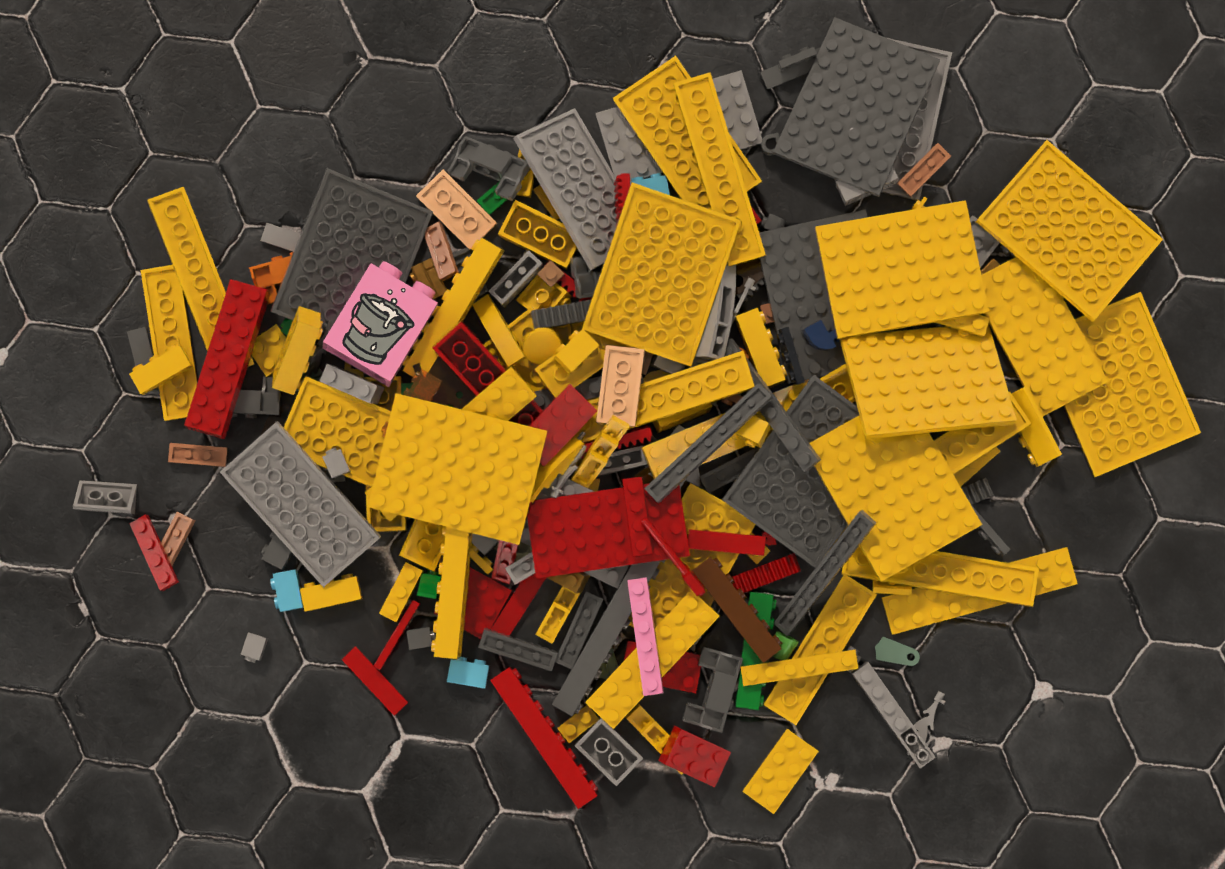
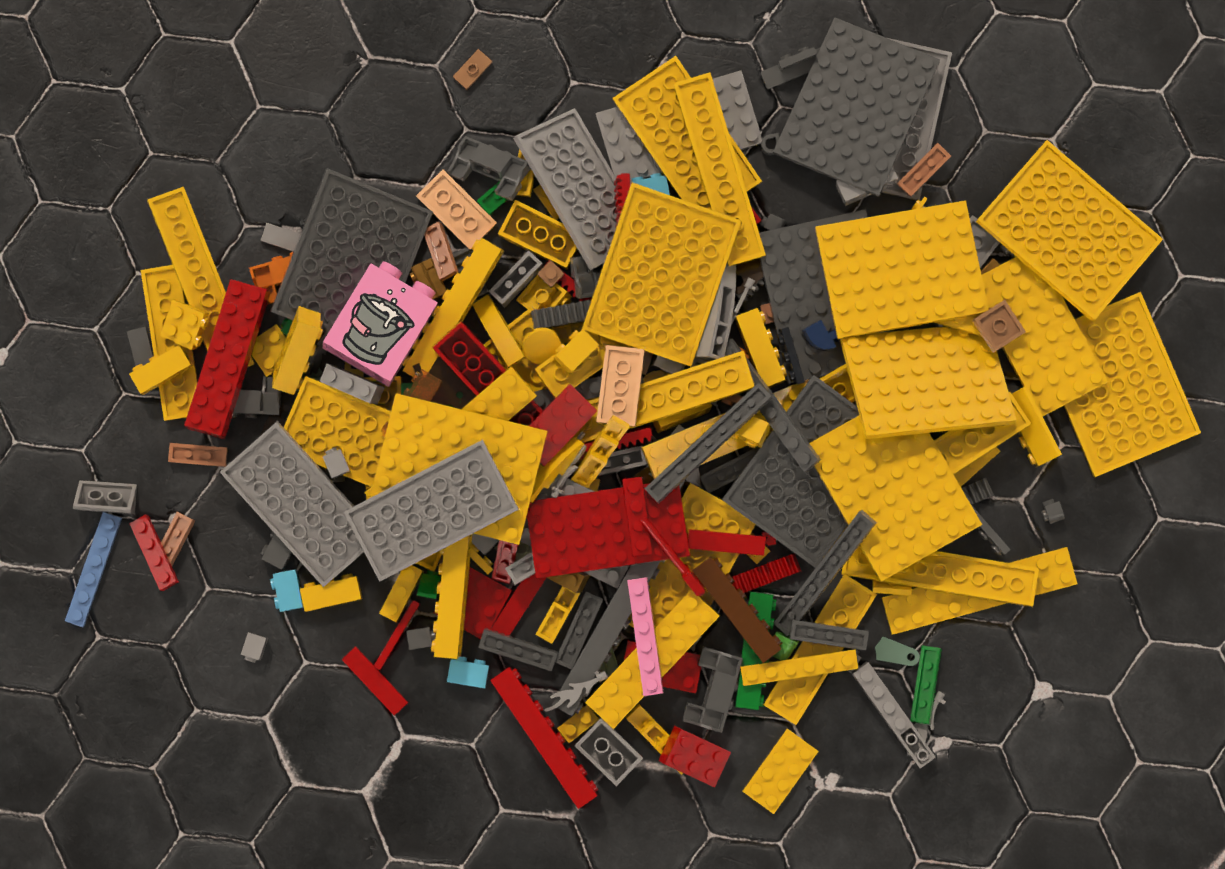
(93, 569): none -> medium blue plate
(185, 325): none -> yellow plate
(431, 510): none -> light grey plate
(472, 69): none -> medium nougat plate
(574, 694): none -> light grey piece
(829, 634): none -> dark grey plate
(925, 685): none -> green tile
(998, 326): none -> medium nougat plate
(1052, 511): none -> dark grey plate

